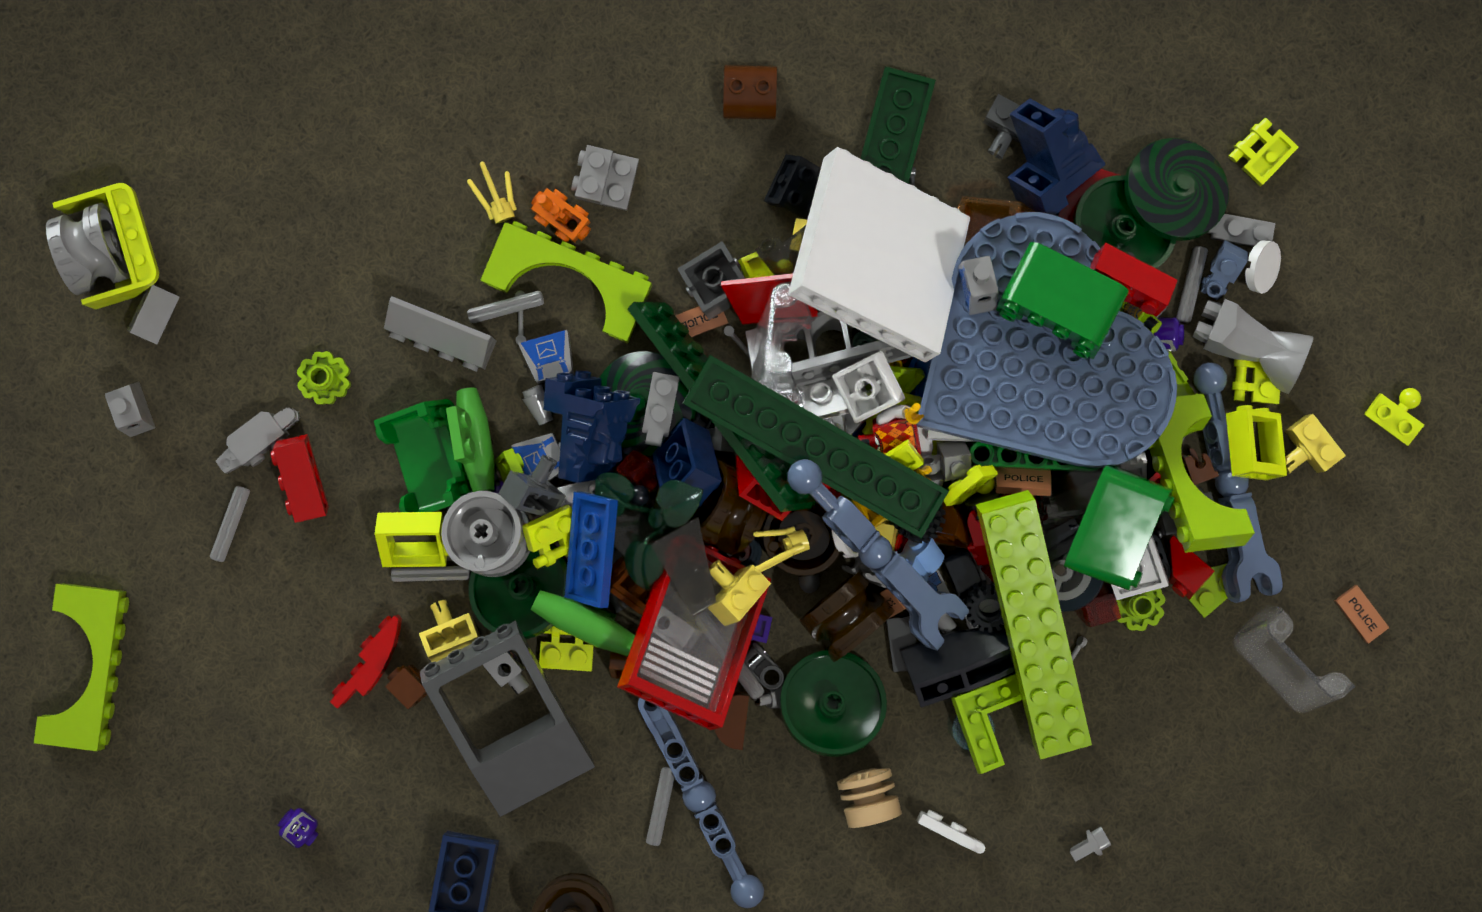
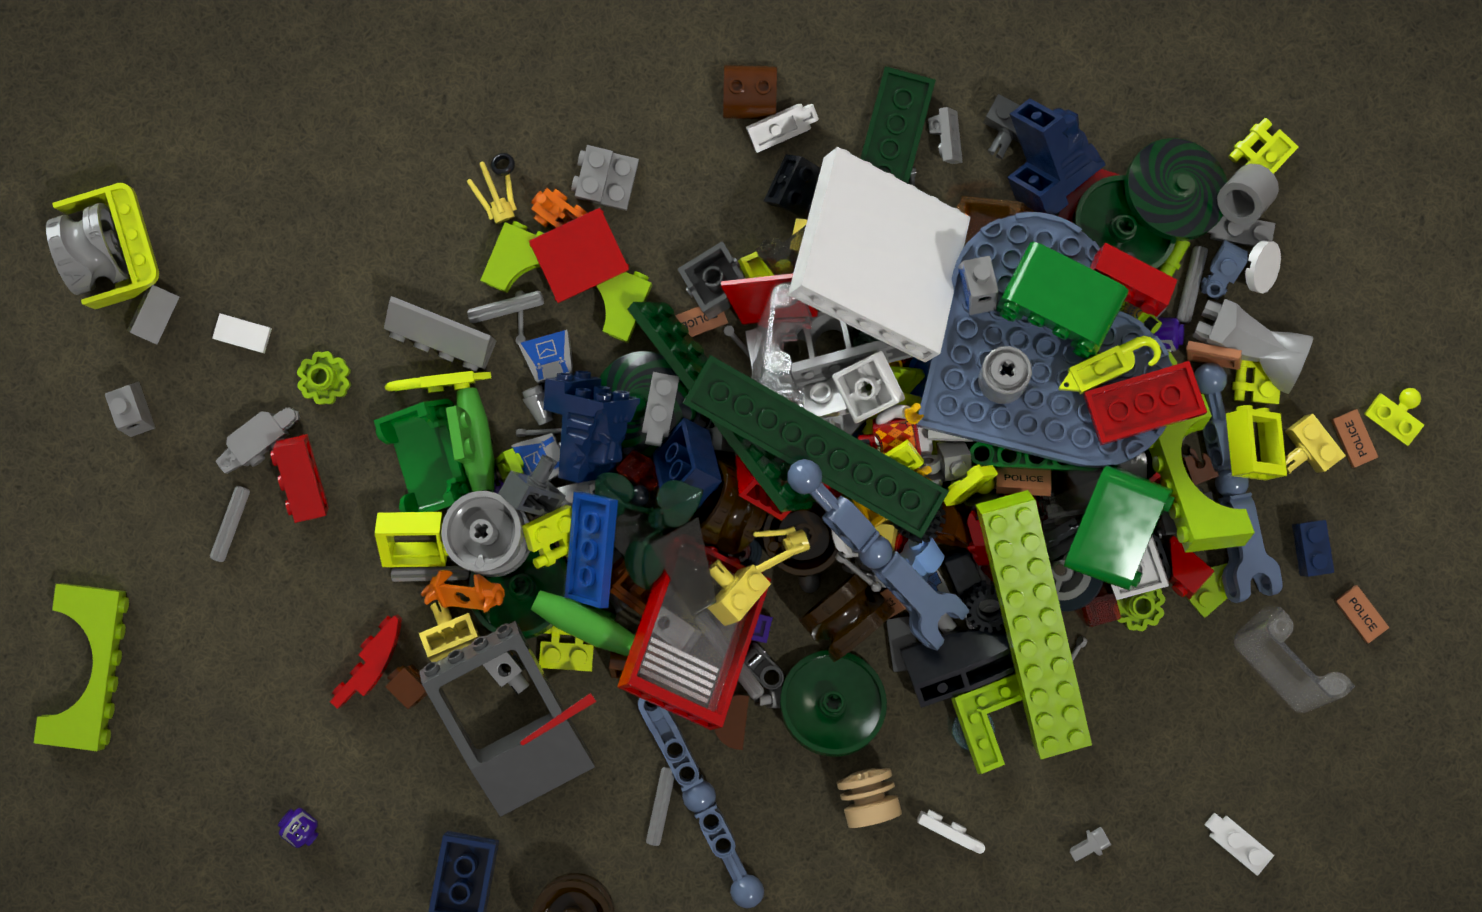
(242, 333): none -> white tile
(437, 382): none -> neon yellow plate
(481, 597): none -> orange piece
(503, 172): none -> black piece
(522, 432): none -> light grey hinge
(574, 709): none -> red sticker
(579, 255): none -> red piece
(781, 126): none -> white hinge
(875, 586): none -> light grey hinge
(947, 126): none -> light grey hinge
(1004, 388): none -> light grey piece
(1107, 365): none -> neon yellow plate
(1145, 403): none -> red plate
(1172, 263): none -> lime pin
(1208, 353): none -> nougat tile
(1239, 843): none -> white hinge
(1248, 194): none -> light grey piece
(1313, 548): none -> dark blue brick
(1354, 438): none -> nougat tile

